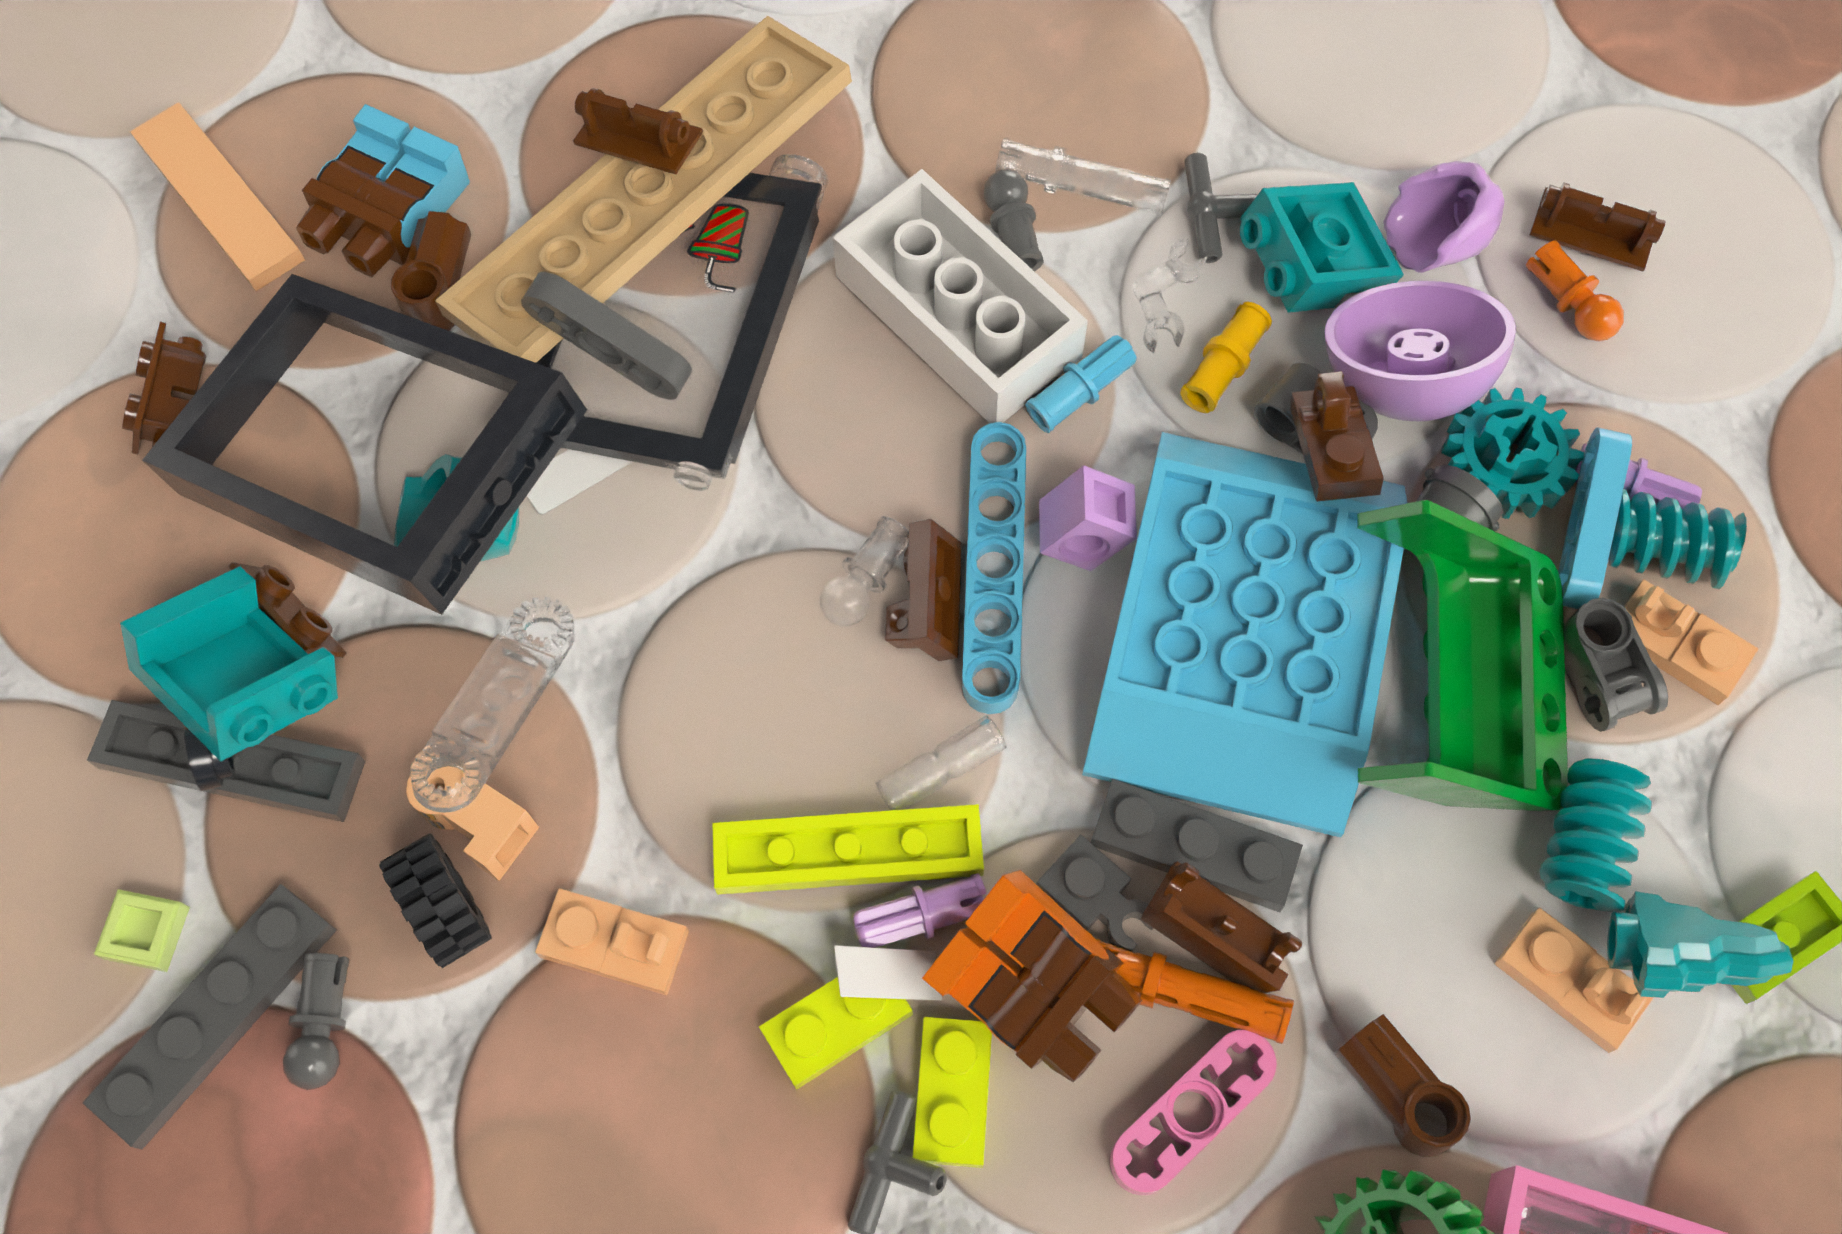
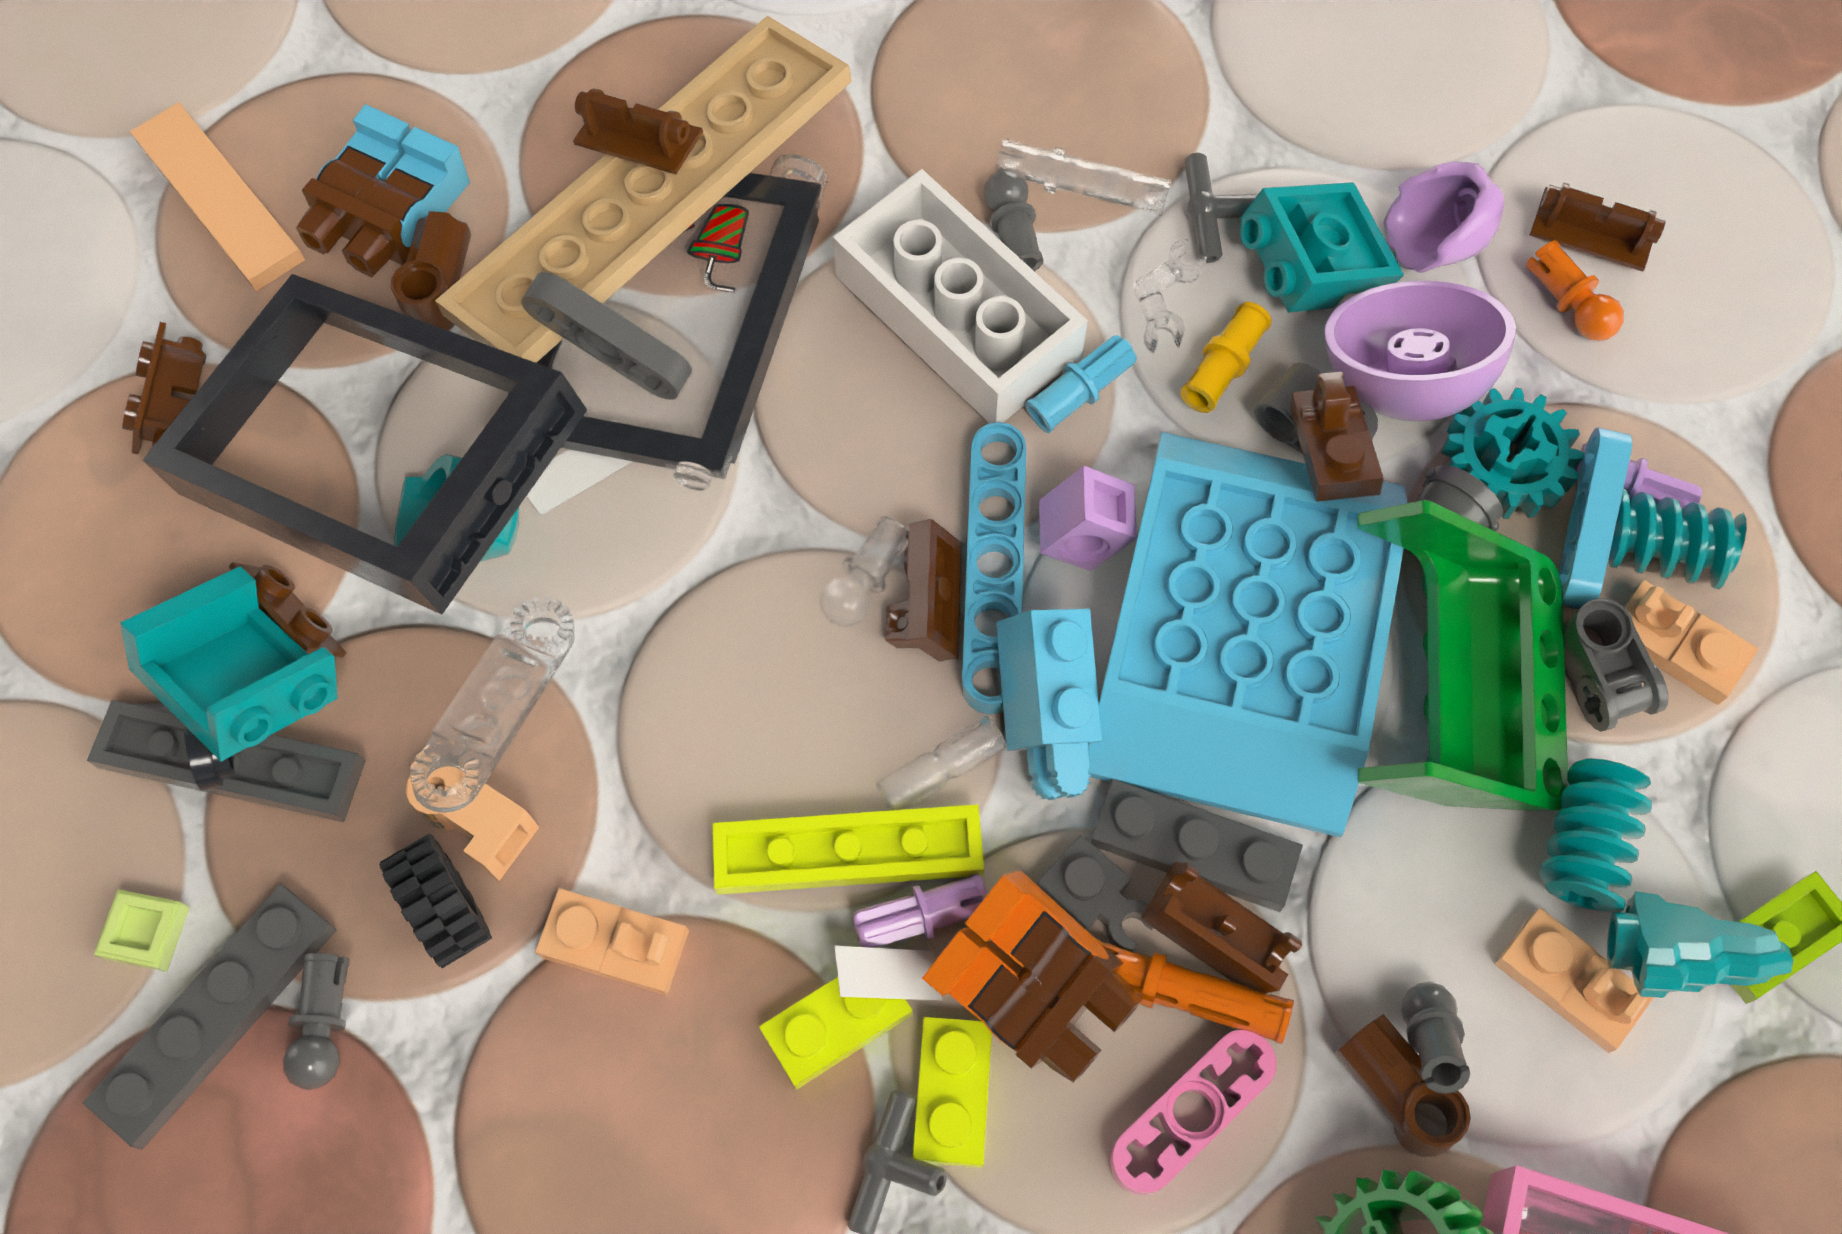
(1050, 696): none -> medium azure hinge
(1436, 1035): none -> dark grey pin

